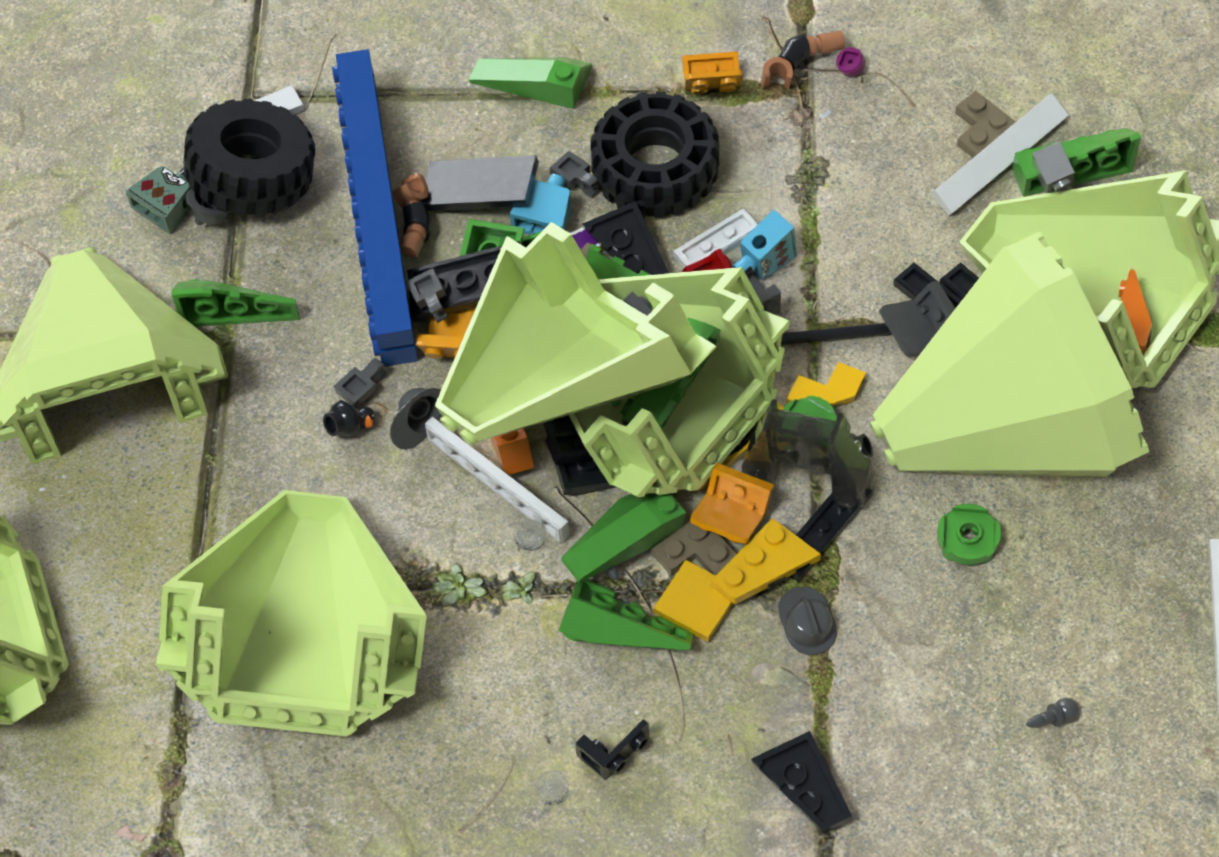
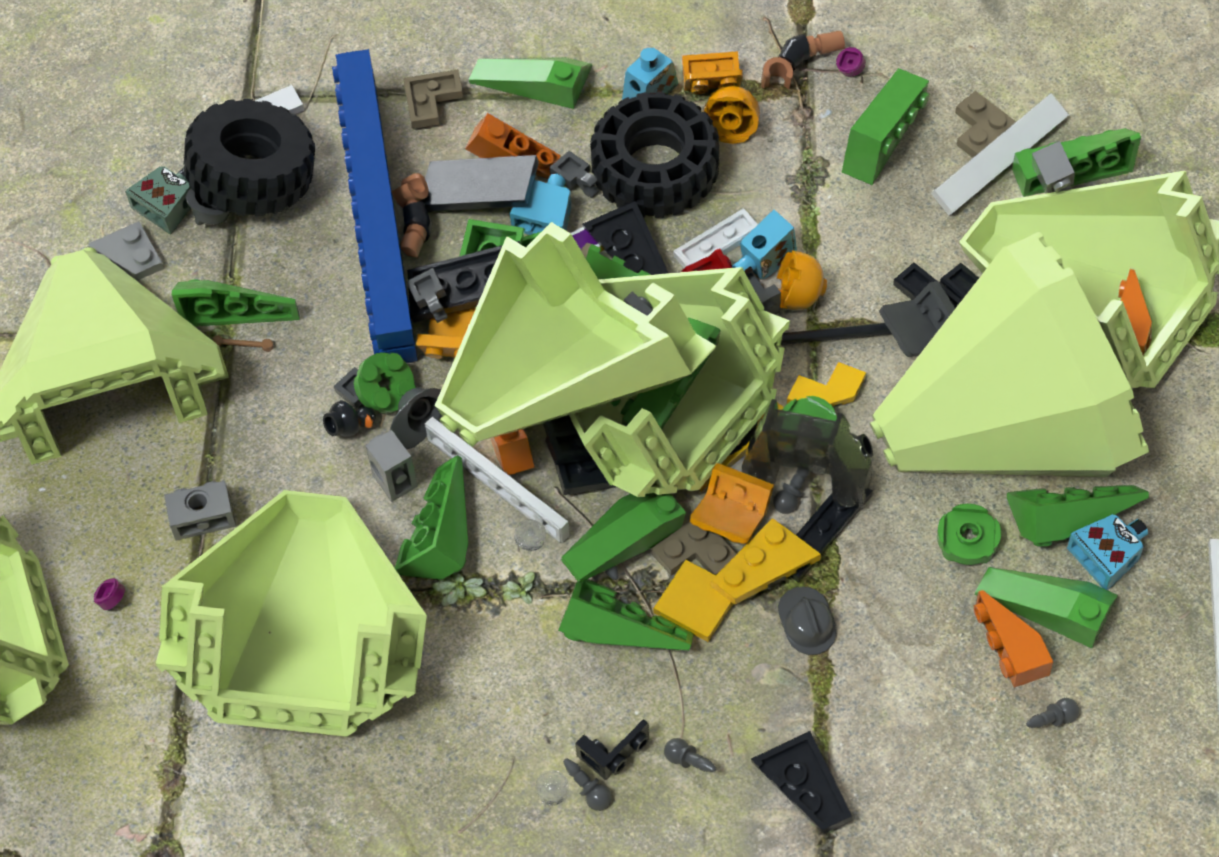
(109, 594): none -> magenta tile
(130, 251): none -> light grey wing
(215, 516): none -> light grey brick
(266, 344): none -> medium nougat hinge
(370, 373): none -> bright green plate
(391, 465): none -> light grey brick
(426, 90): none -> dark tan plate
(441, 531): none -> bright green wedge
(498, 139): none -> orange slope
(597, 796): none -> dark grey bar
(650, 74): none -> medium azure torso
(679, 752): none -> dark grey bar
(733, 113): none -> light orange cylinder
(787, 499): none -> dark grey bar
(800, 281): none -> light orange cylinder
(883, 125): none -> bright green wedge
(1018, 645): none -> orange slope
(1054, 516): none -> bright green wedge
(1060, 604): none -> bright green wedge
(1108, 548): none -> medium azure torso

